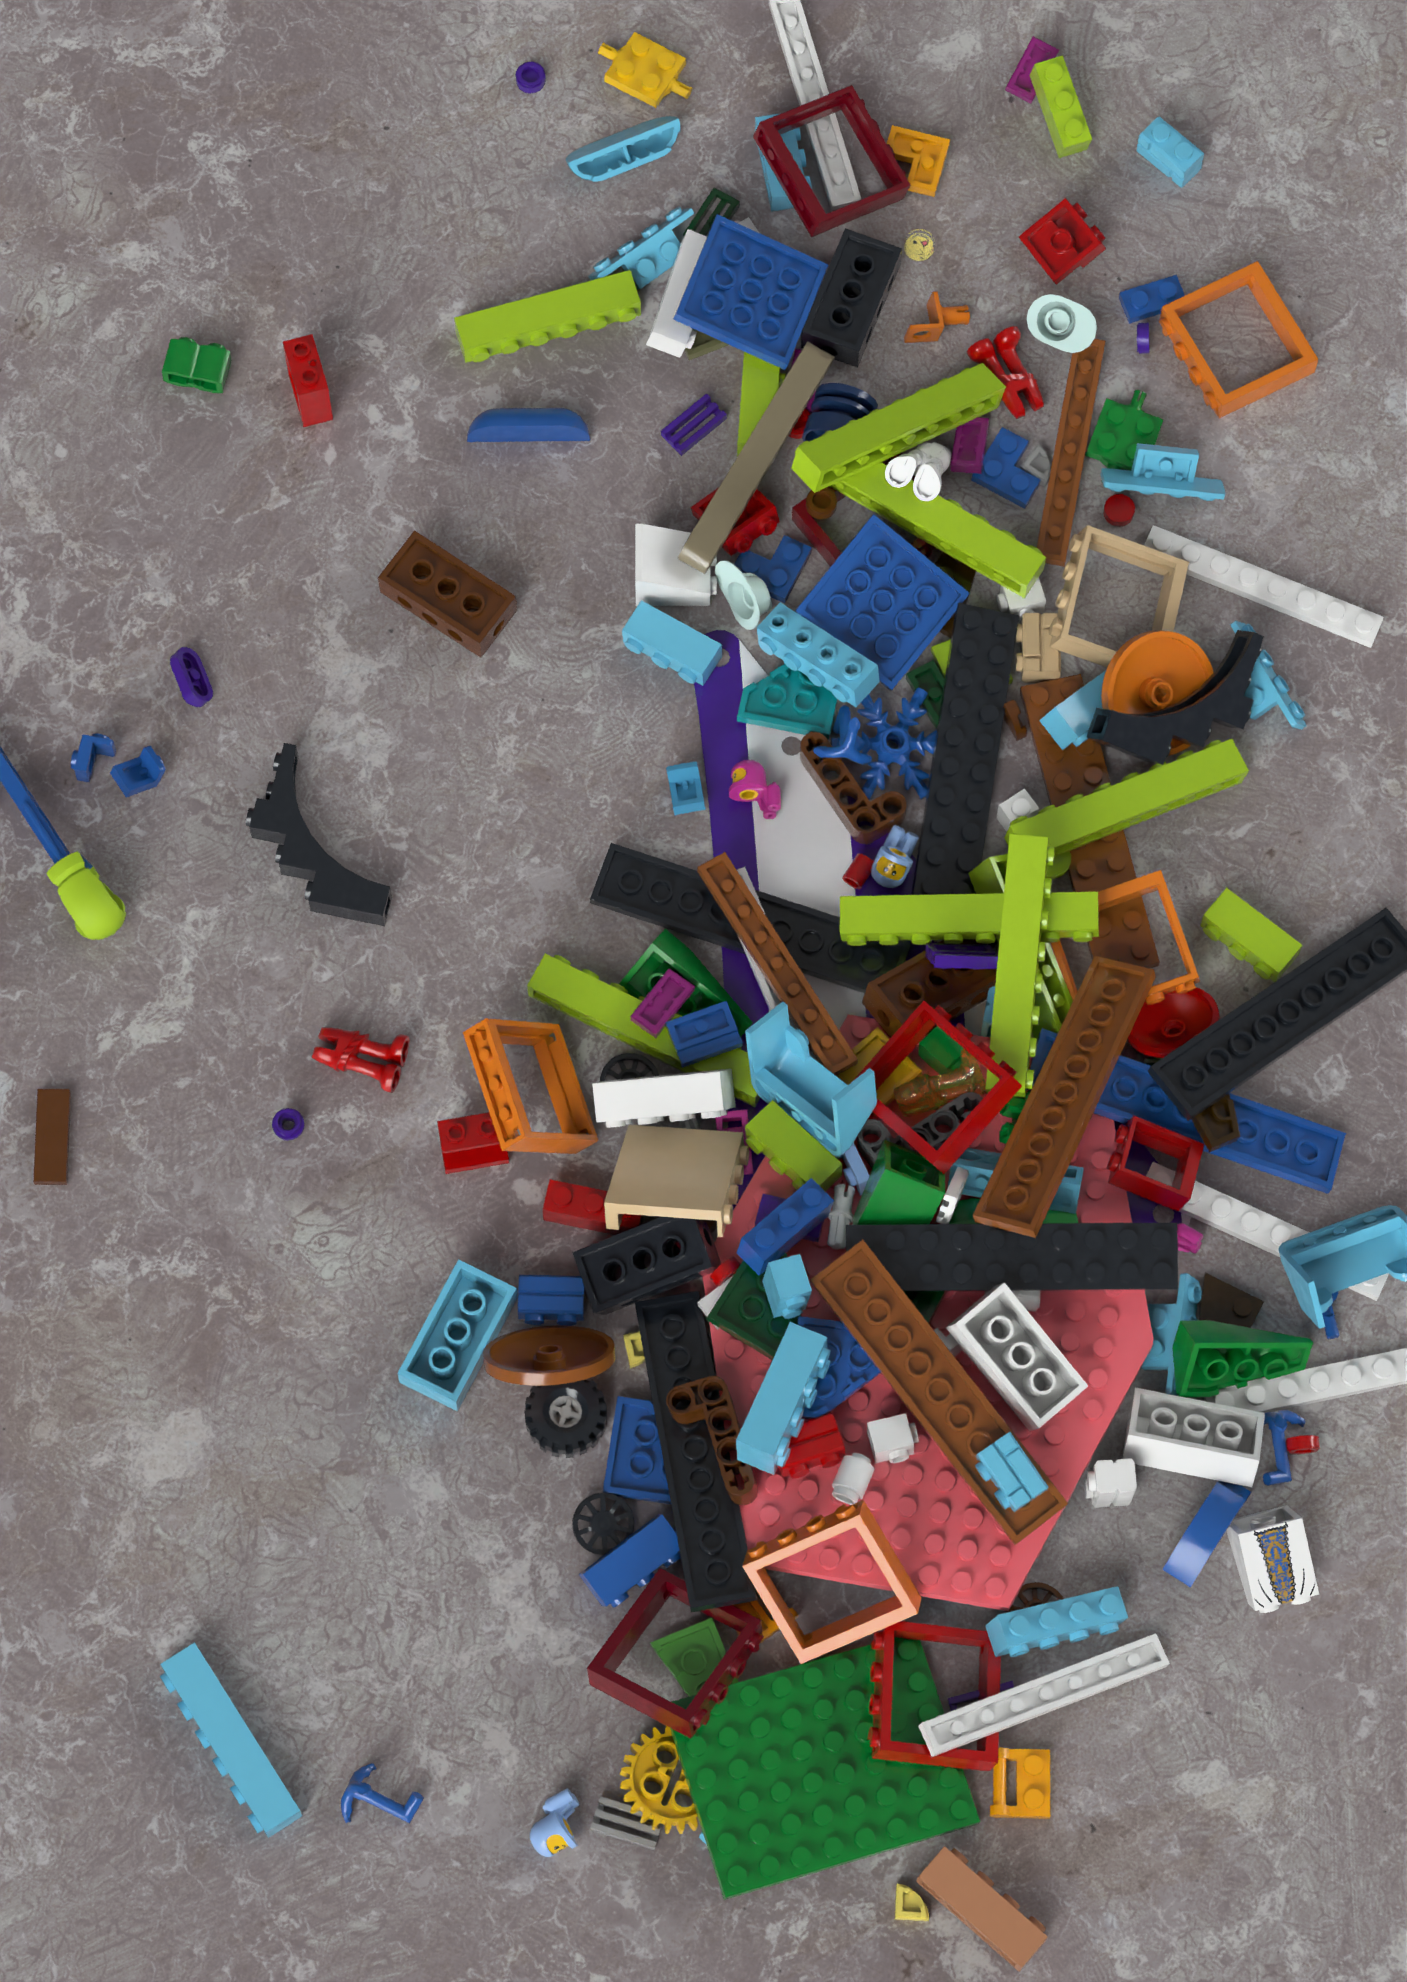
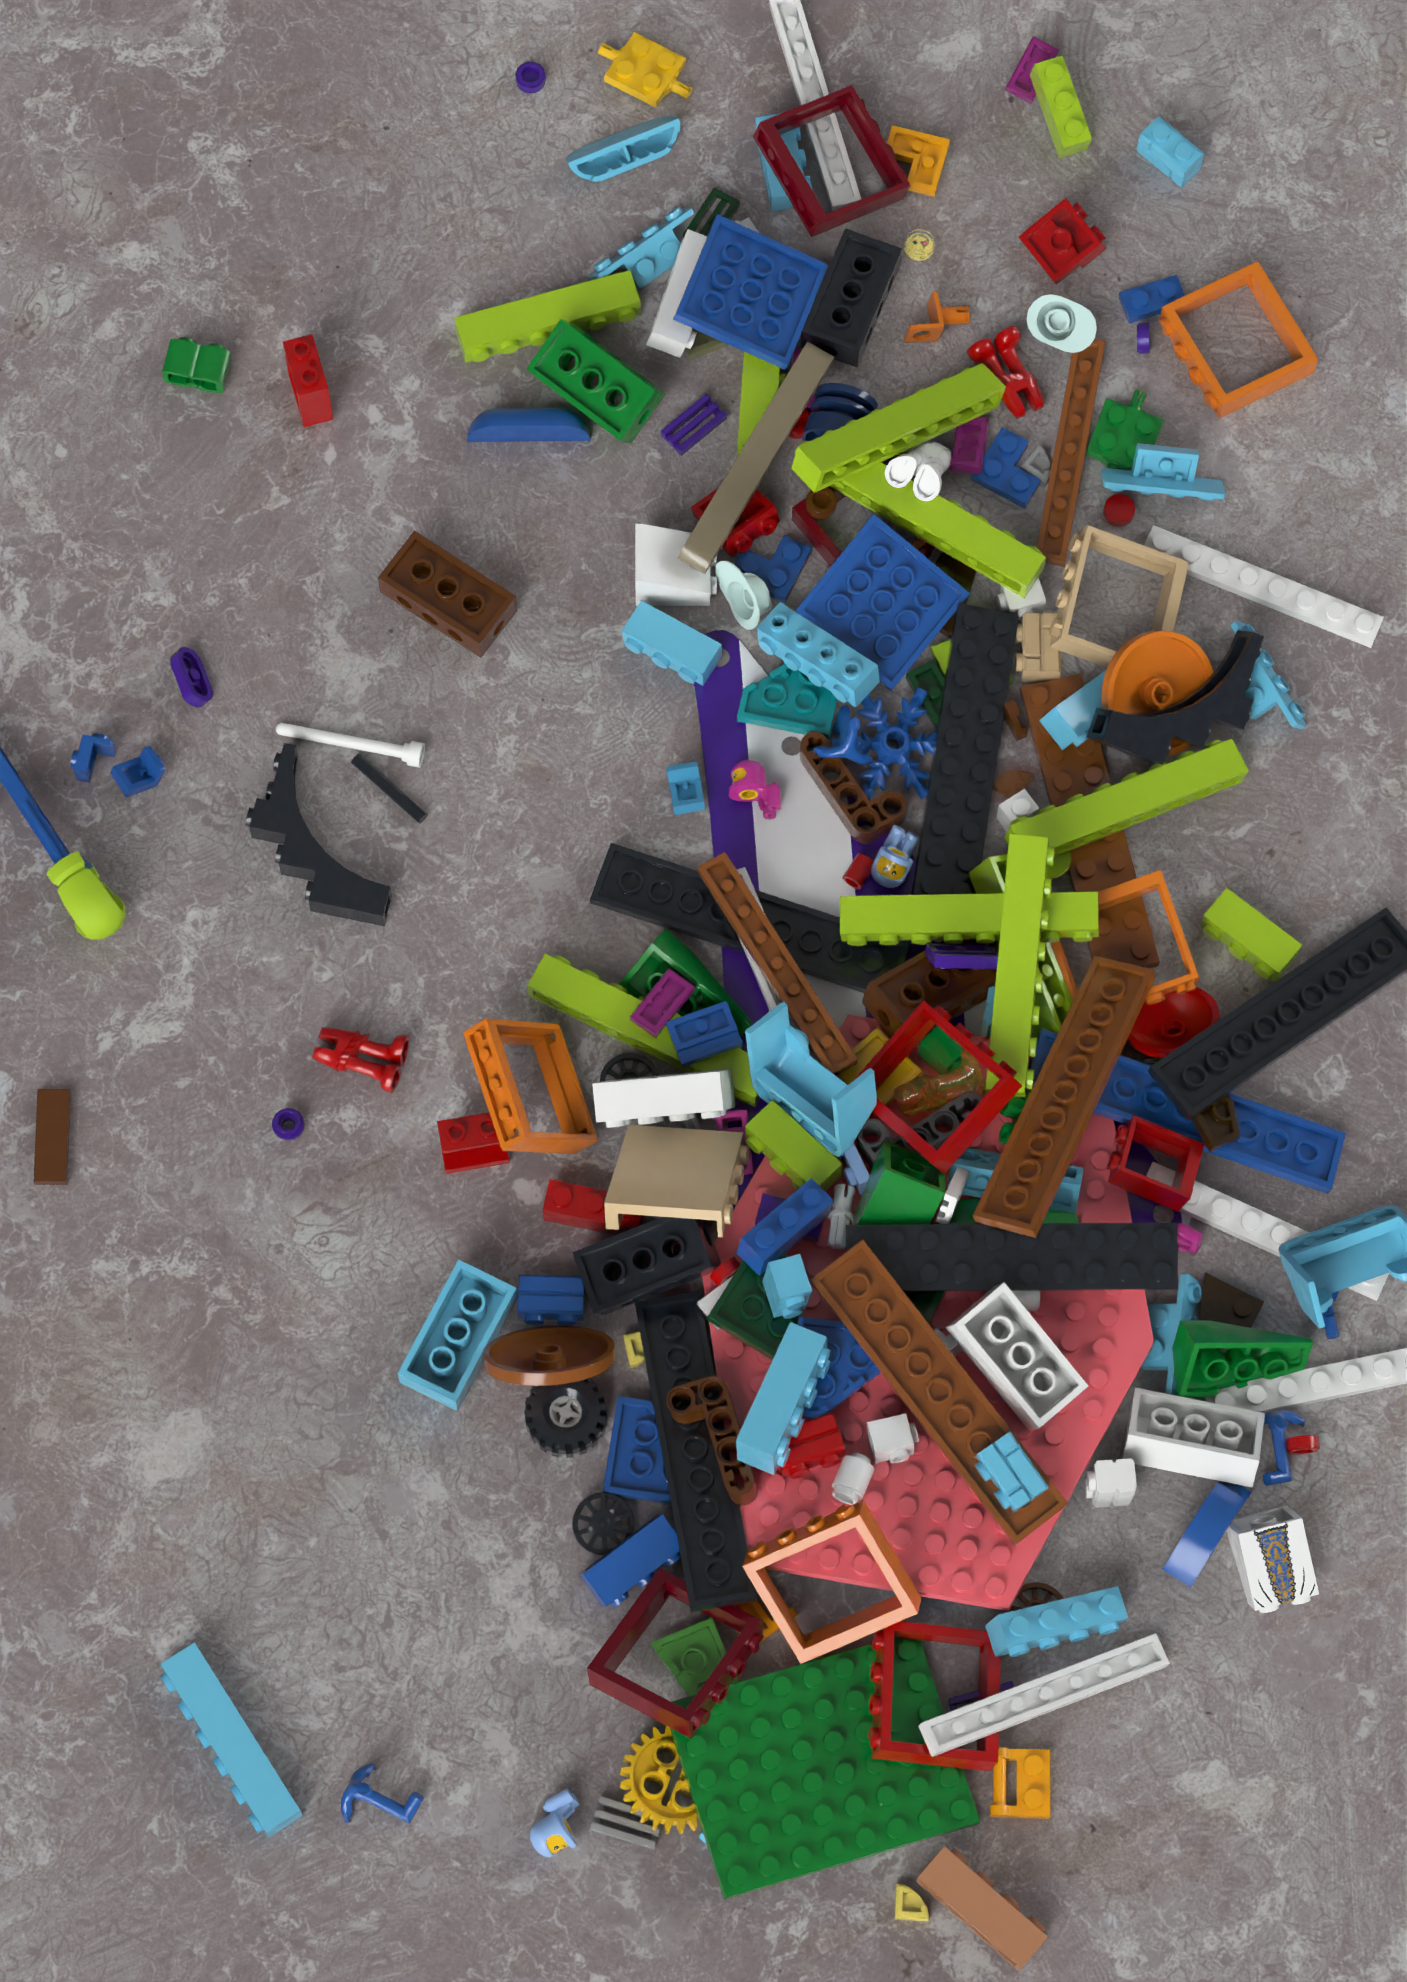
(389, 788): none -> black bar
(411, 752): none -> white piece
(615, 377): none -> green brick
(1012, 782): none -> clear orange tile

